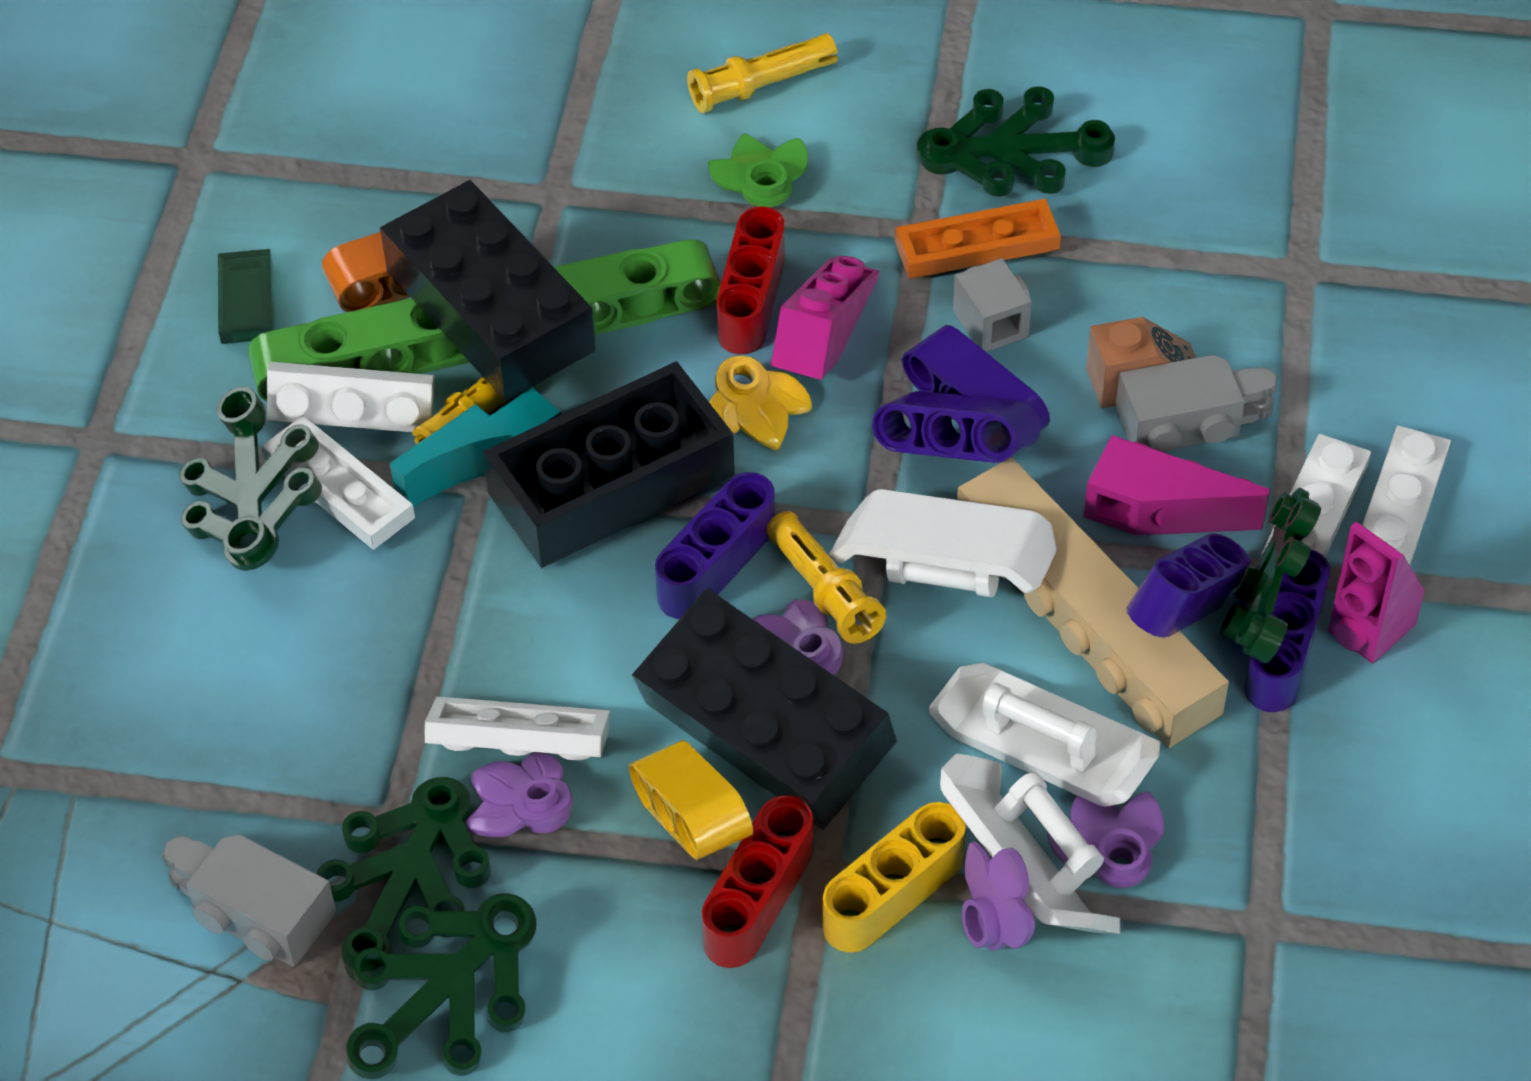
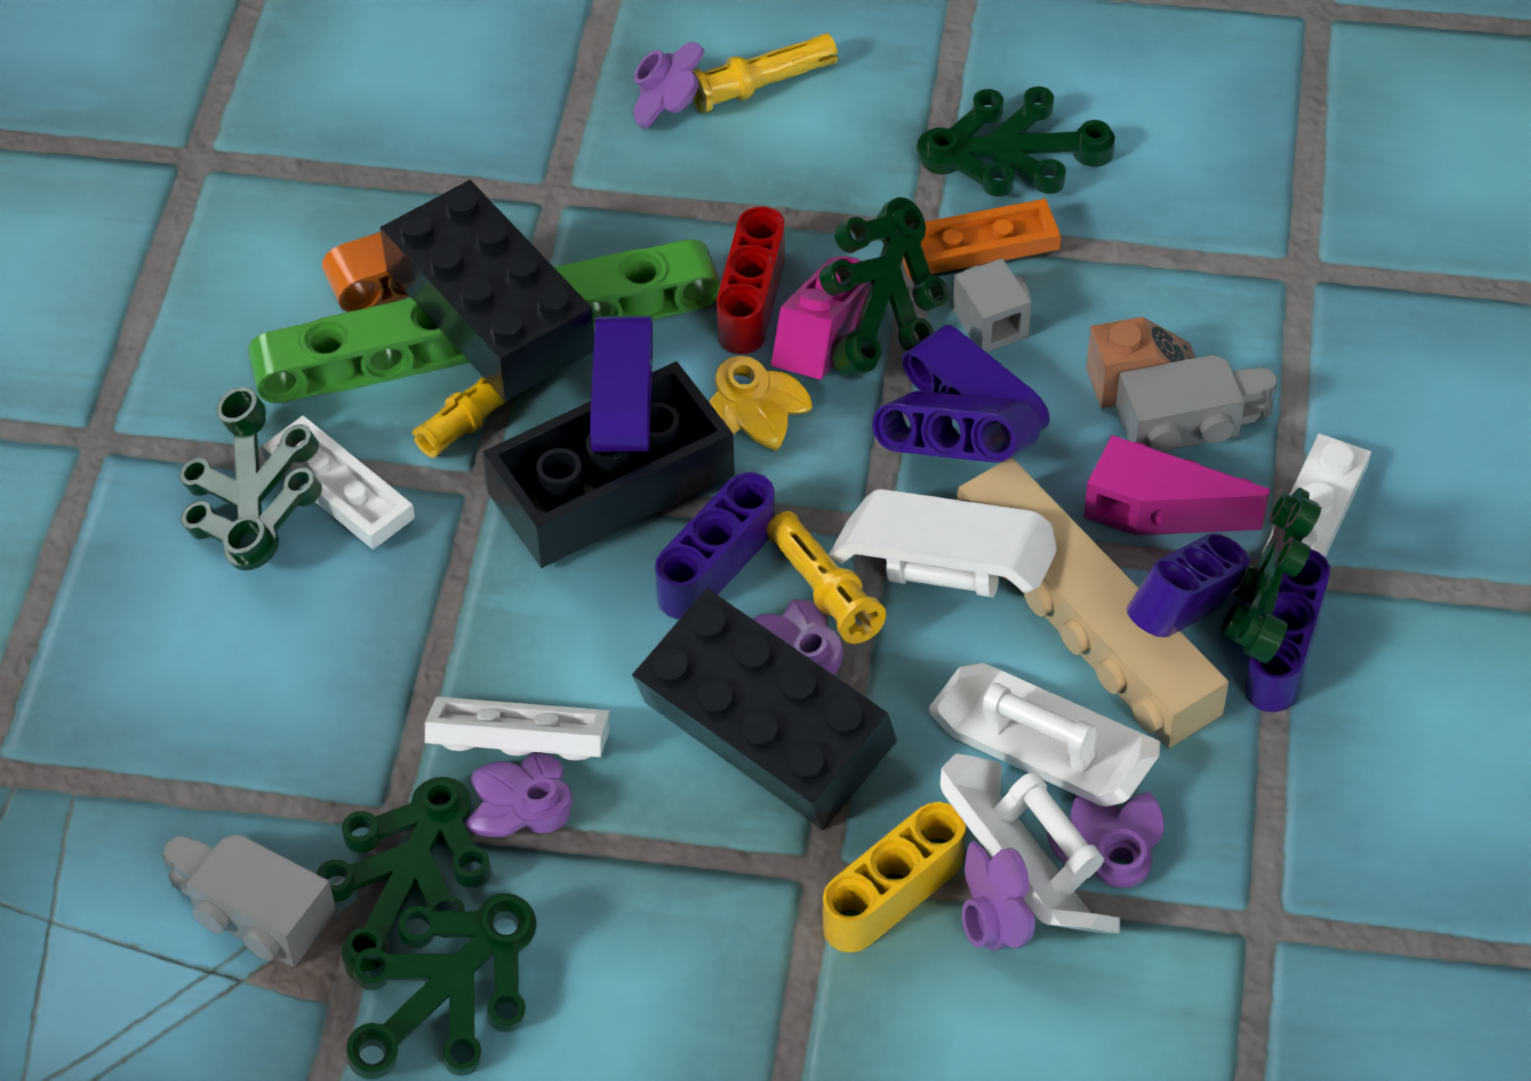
(245, 295): clear green tile -> none
(349, 396): white plate -> none
(456, 449): teal slope -> none
(621, 384): none -> dark purple beam
(666, 82): none -> medium lavender plate
(690, 799): yellow beam -> none
(757, 905): red beam -> none
(759, 172): bright green plate -> none
(901, 230): none -> dark green plant
(1374, 597): dark pink slope -> none
(1406, 488): white plate -> none

